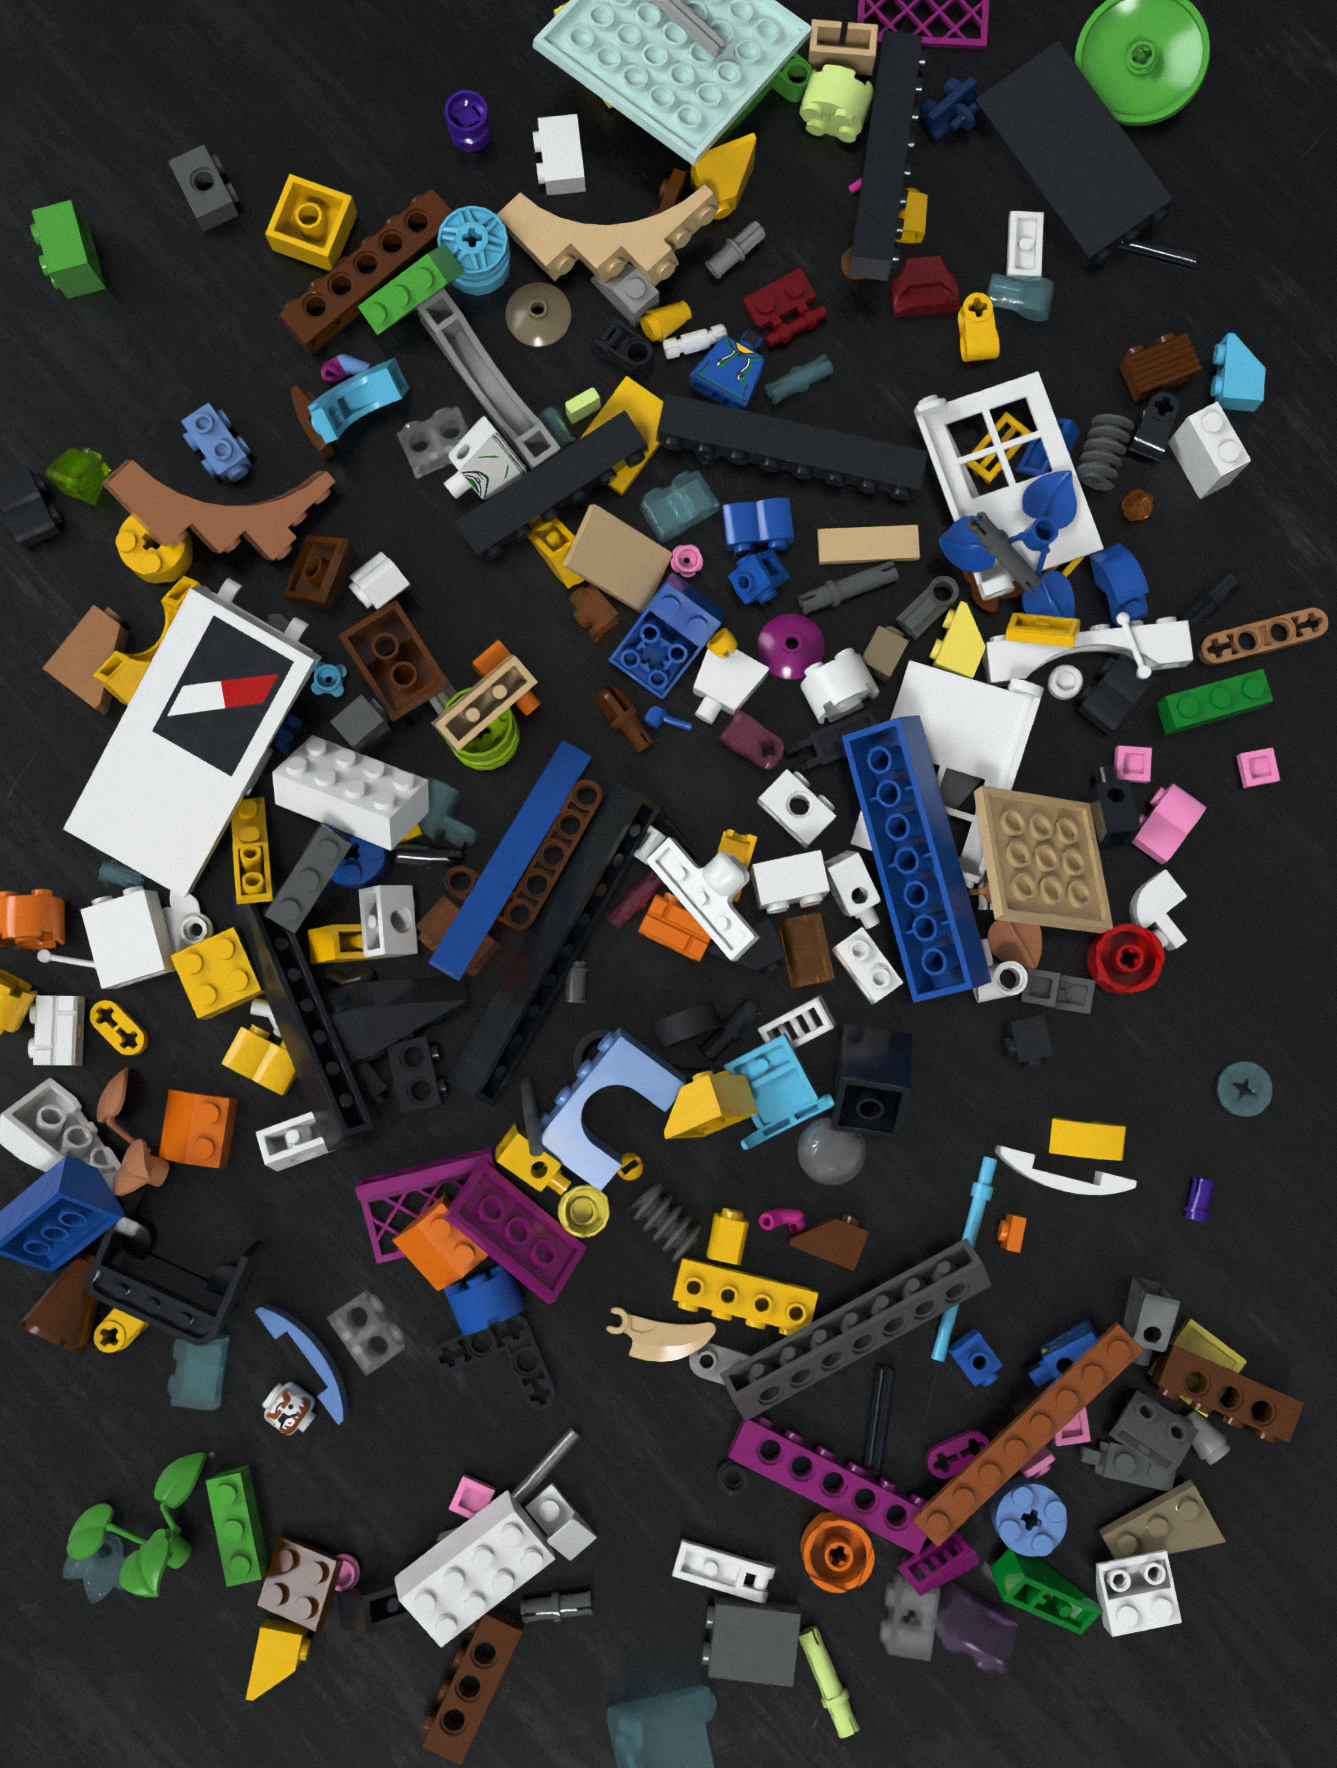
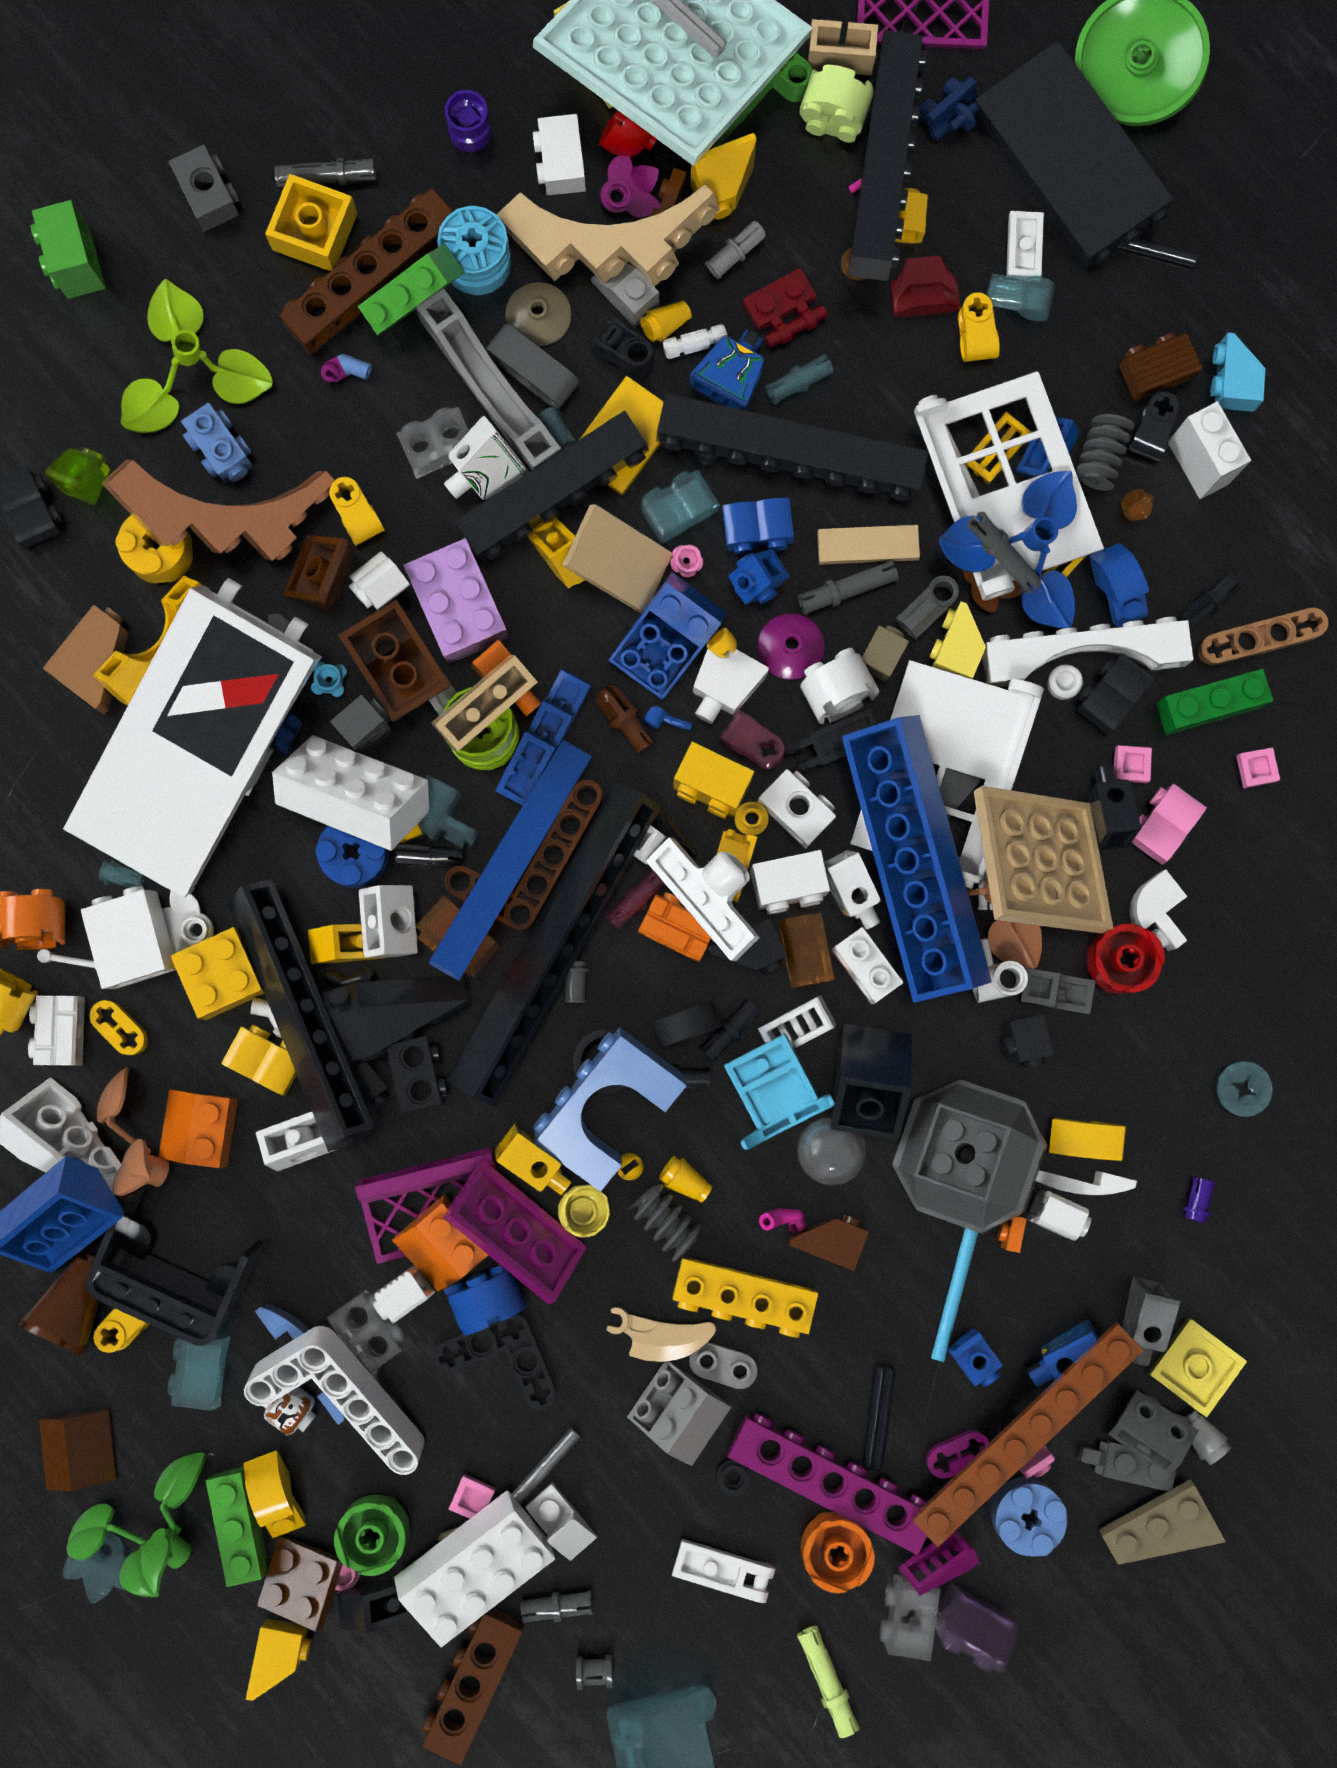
(78, 1450): none -> reddish brown slope
(177, 318): none -> lime plant
(251, 852): yellow slope -> none
(271, 1495): none -> yellow brick
(301, 403): reddish brown slope -> none
(308, 877): dark grey arch -> none
(337, 171): none -> dark grey pin
(353, 1393): none -> white beam
(356, 513): none -> yellow piece
(357, 397): medium azure arch -> none
(363, 1553): none -> bright green brick
(402, 1295): none -> white brick
(456, 601): none -> lavender brick
(531, 1115): flat silver bar -> none
(532, 366): none -> dark grey beam
(543, 736): none -> blue slope
(582, 405): yellowish green tile -> none
(593, 611): clear orange brick -> none
(594, 1672): none -> dark grey bush
(625, 137): none -> red cylinder
(633, 184): none -> magenta plate
(678, 1413): none -> light grey slope
(684, 1179): none -> yellow cone
(710, 1105): yellow slope -> none
(712, 780): none -> yellow brick
(727, 1236): yellow brick -> none
(752, 829): none -> yellow plate
(752, 1641): dark grey brick -> none
(855, 1329): dark grey brick -> none
(1005, 1163): none -> dark grey piece
(1043, 629): yellow tile -> none
(1043, 1592): green slope -> none
(1059, 1215): none -> white brick
(1075, 1431): bright pink plate -> none
(1137, 1593): white slope -> none
(1143, 670): white hinge -> none
(1279, 1413): reddish brown brick -> none

